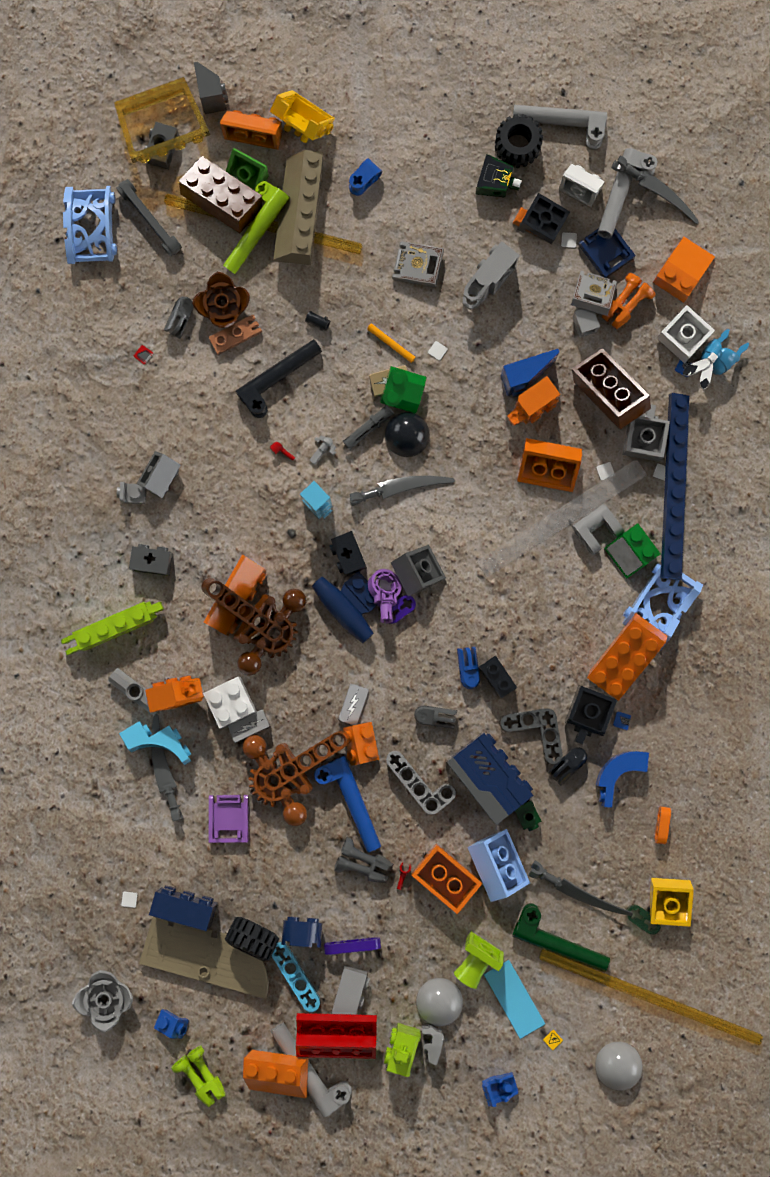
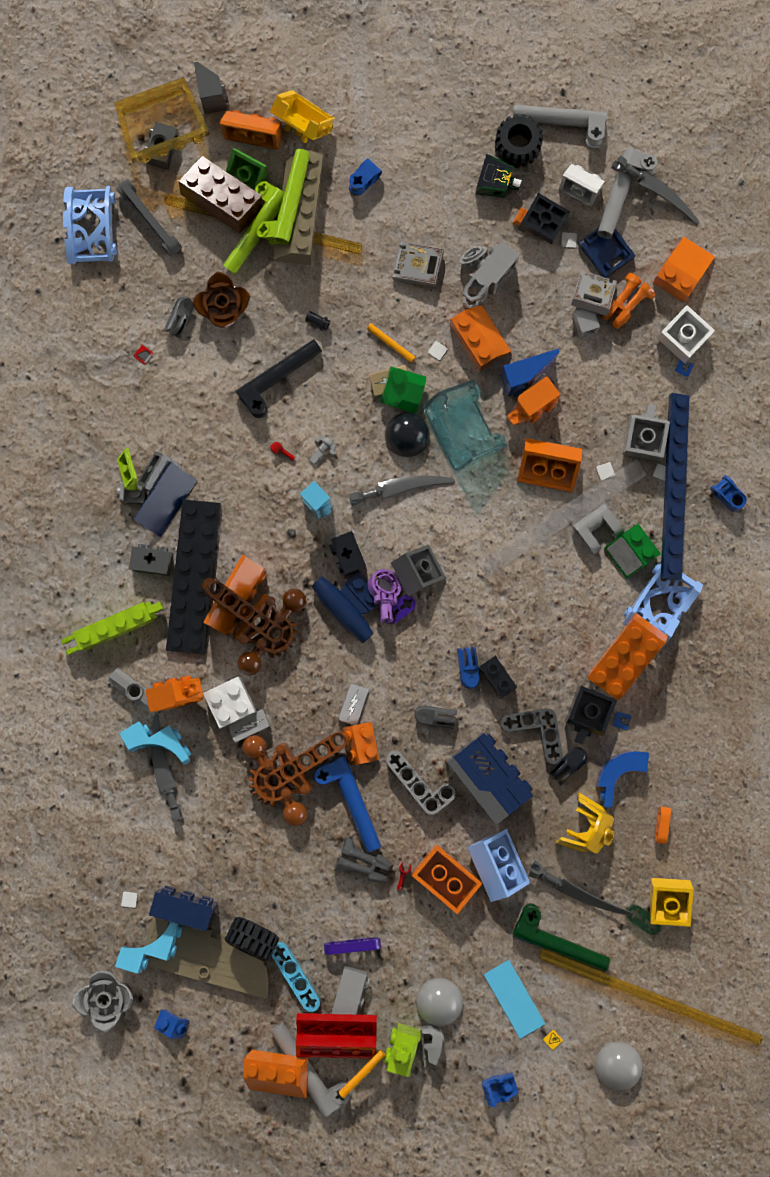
(127, 470): none -> lime slope
(163, 948): none -> medium azure arch
(165, 499): none -> dark blue window
(193, 565): none -> black plate
(202, 1088): lime piece -> none
(228, 815): medium lavender container -> none
(235, 334): nougat hinge -> none
(280, 231): none -> lime axle
(302, 933): dark blue brick -> none
(361, 1074): none -> light orange bar
(374, 422): dark grey pin -> none
(462, 426): none -> clear light blue windscreen
(473, 256): none -> light grey gear
(479, 337): none -> orange slope
(480, 956): lime plant -> none
(528, 807): dark green brick -> none
(598, 833): none -> yellow piece
(611, 388): reddish brown brick -> none
(715, 360): dark azure hair -> none
(729, 492): none -> blue piece

